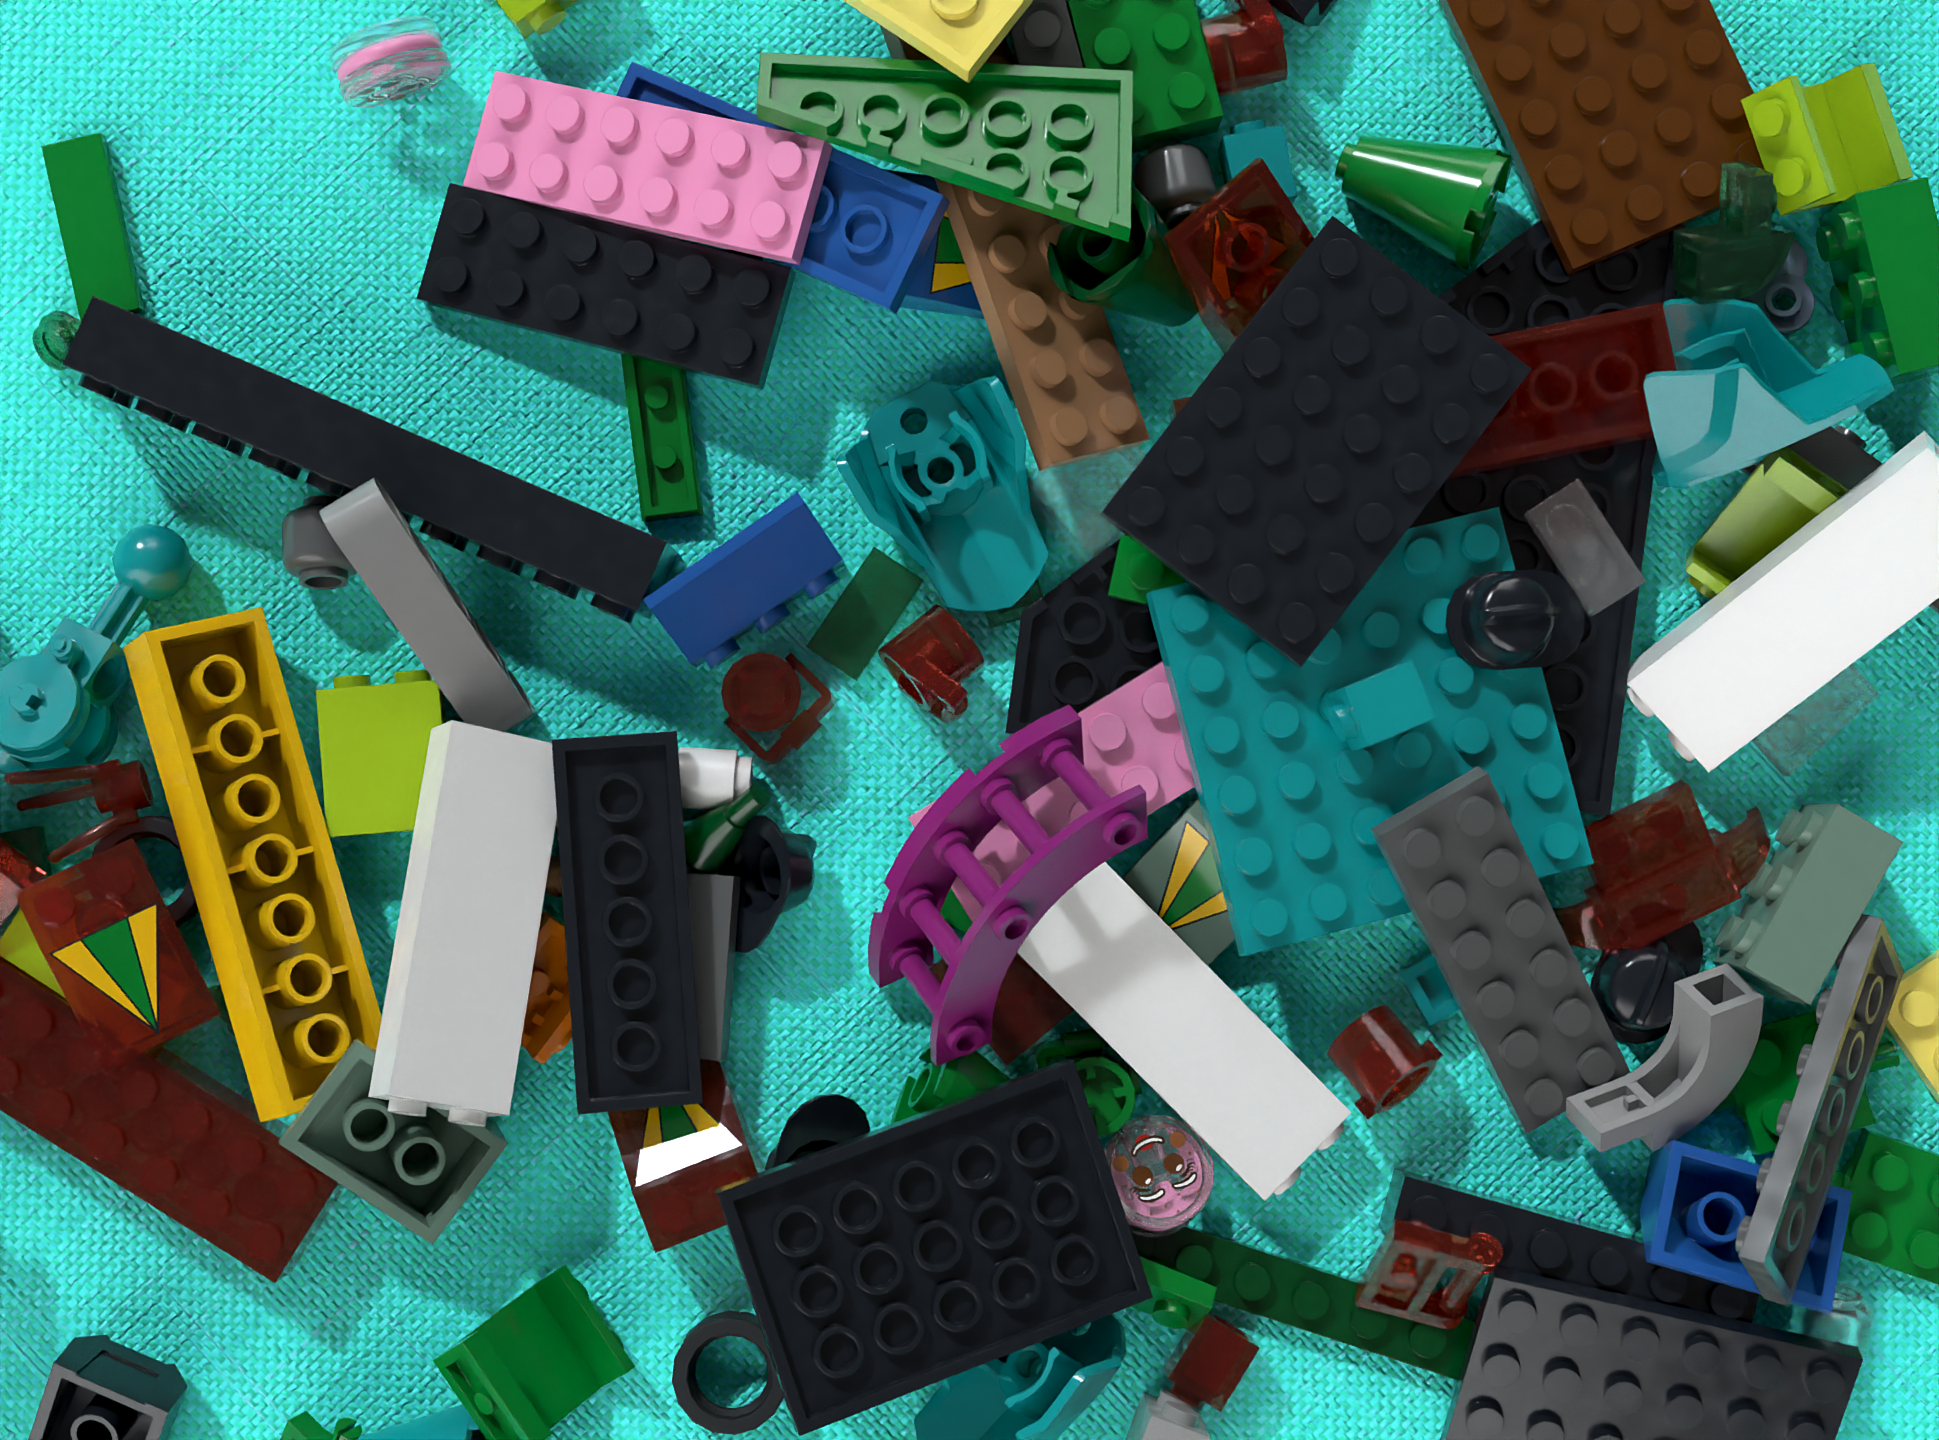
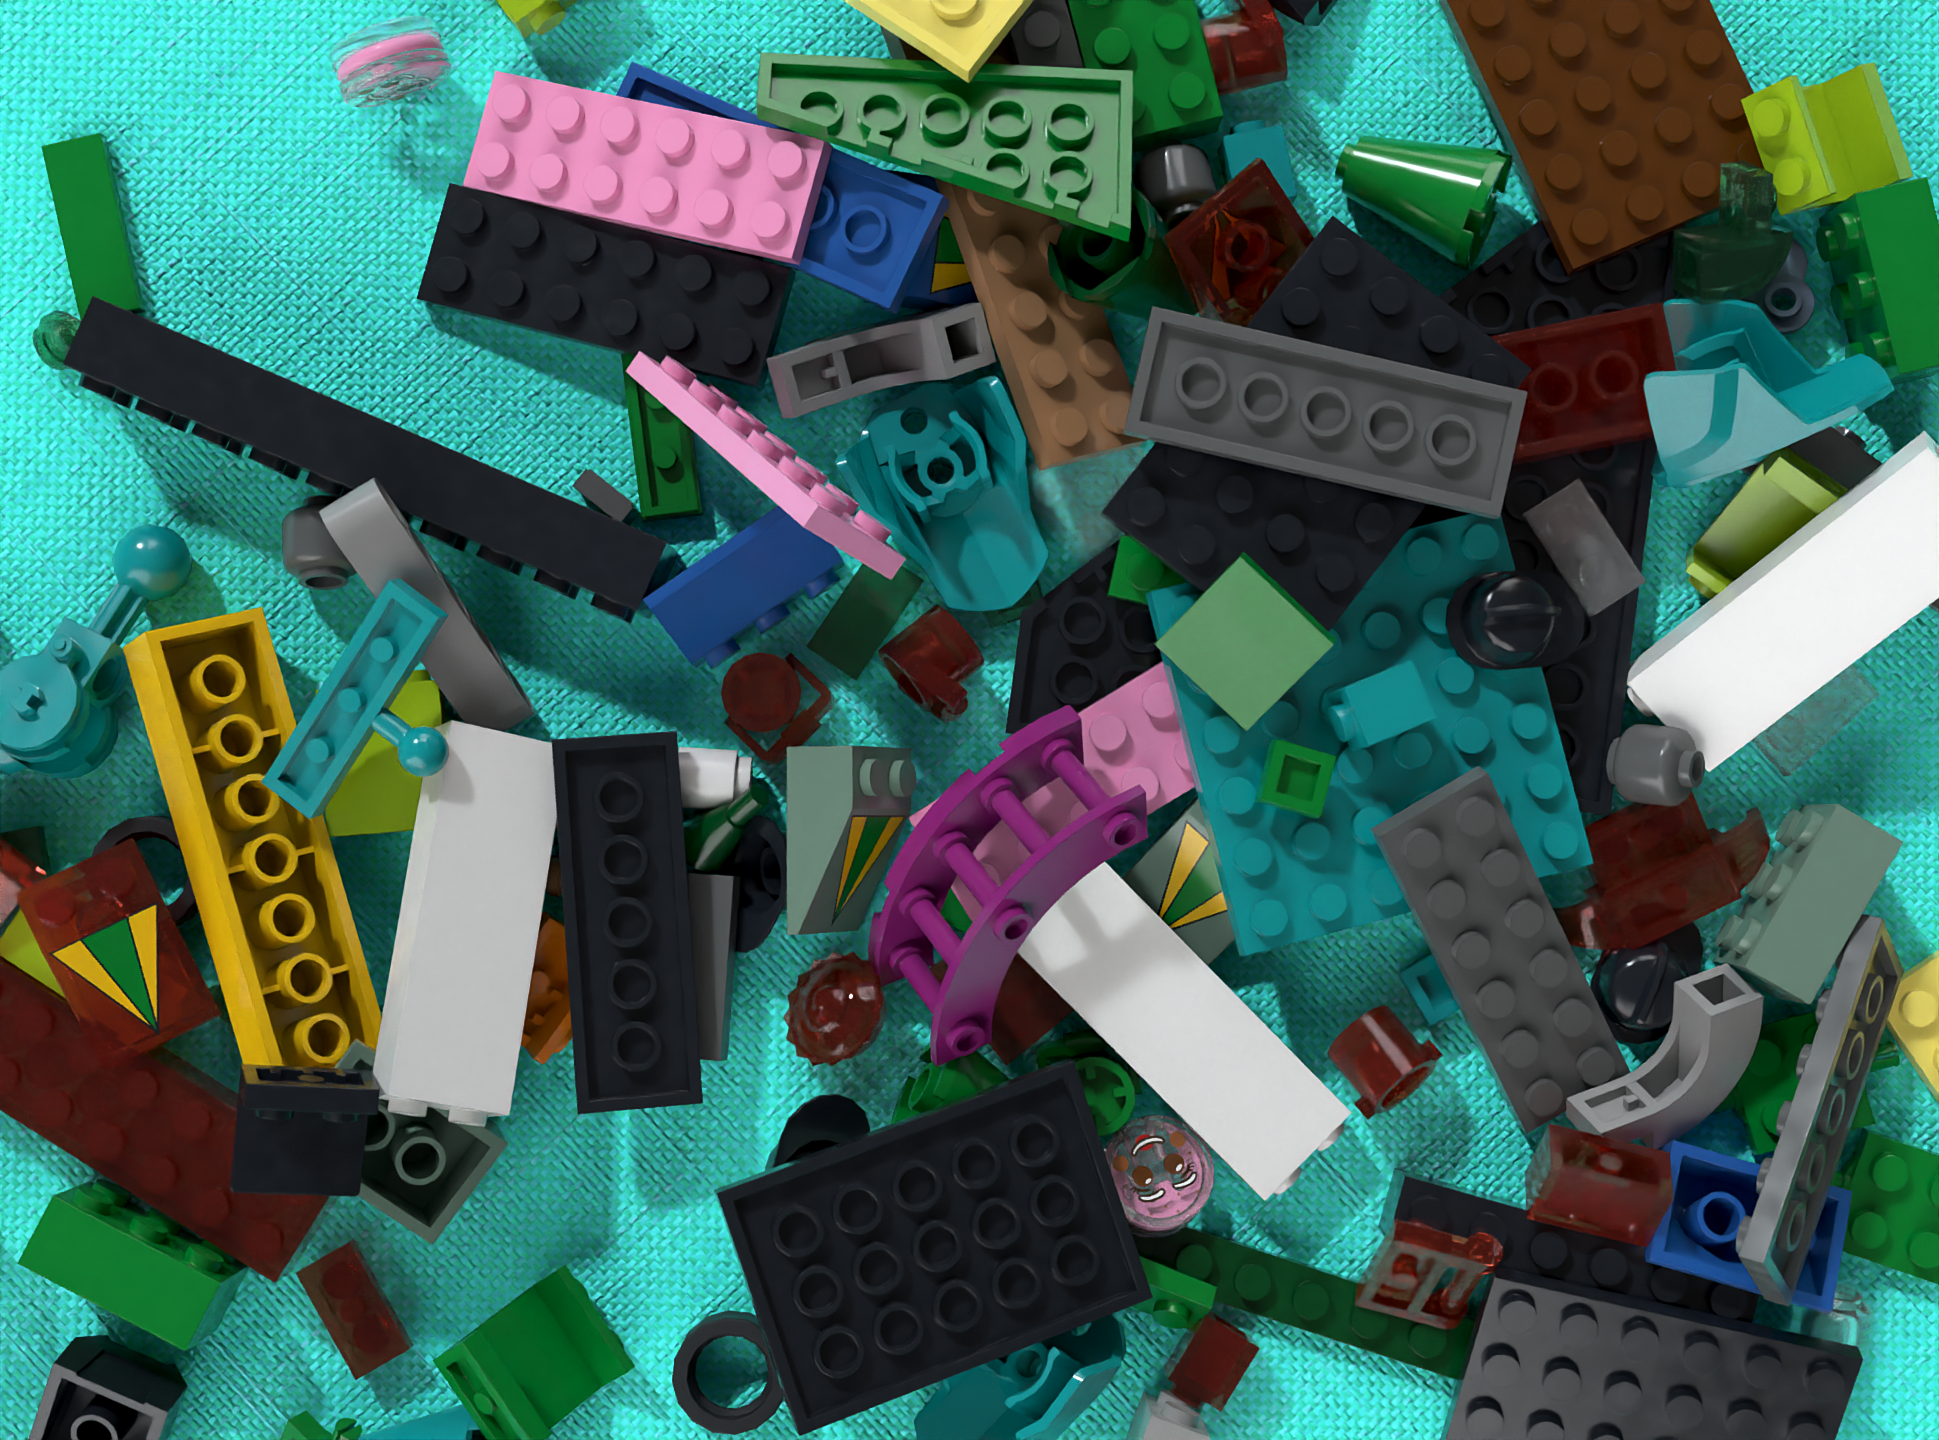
(114, 787): clear red plant -> none
(134, 1263): none -> green brick
(301, 1130): none -> black bracket
(354, 1309): none -> clear red plate
(358, 702): none -> teal plate
(606, 497): none -> dark grey tile
(683, 1155): clear red slope -> none
(768, 463): none -> bright pink plate
(835, 1009): none -> clear red piece
(841, 830): none -> sand green slope
(881, 356): none -> light grey arch
(1245, 641): none -> green tile
(1295, 778): none -> green plate
(1325, 413): none -> dark grey plate
(1598, 1185): none -> clear red brick
(1655, 764): none -> dark grey head

